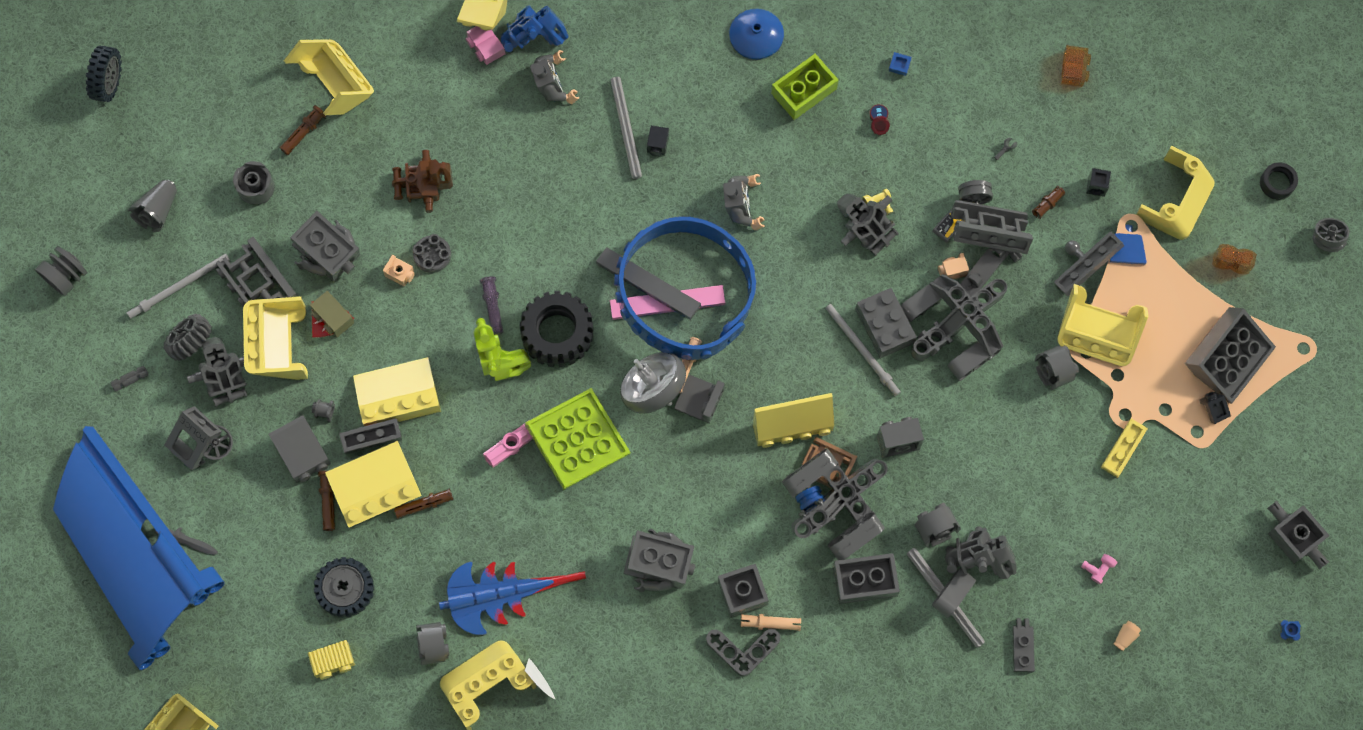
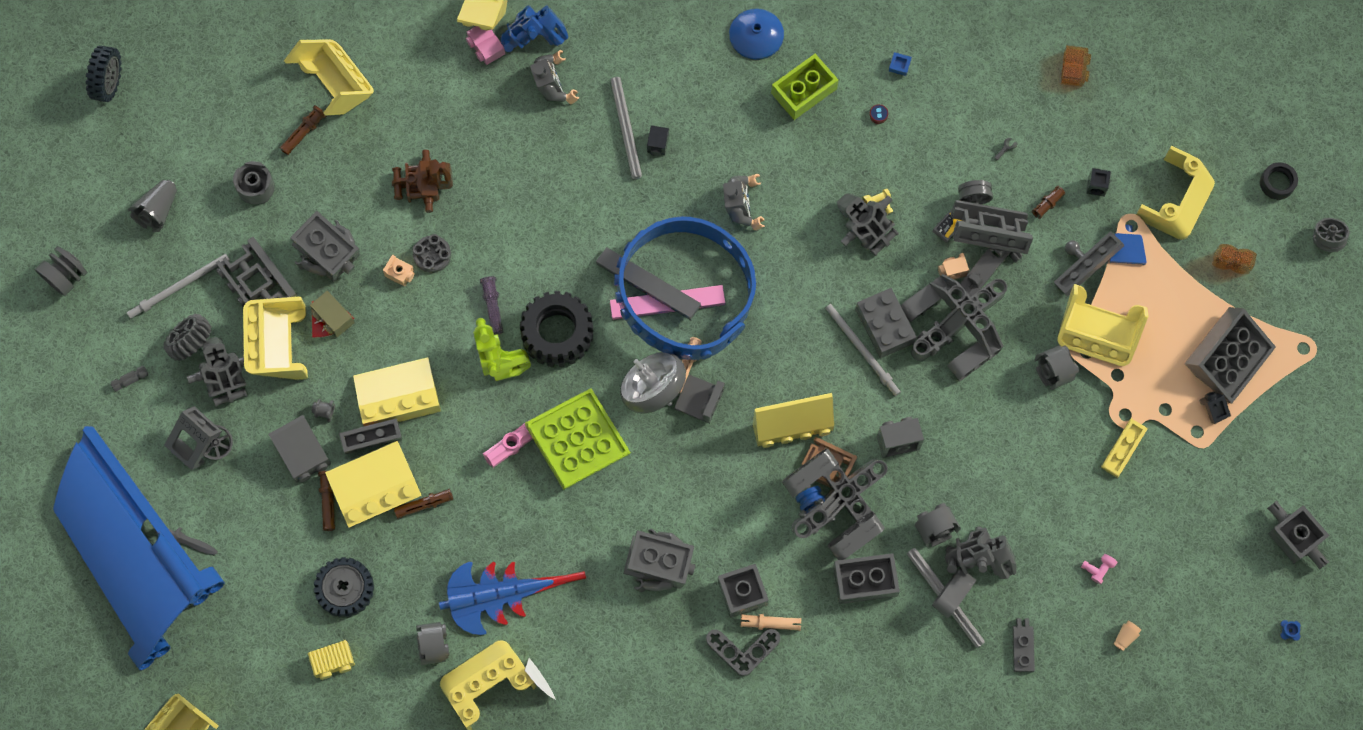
(880, 125): dark red tile -> none

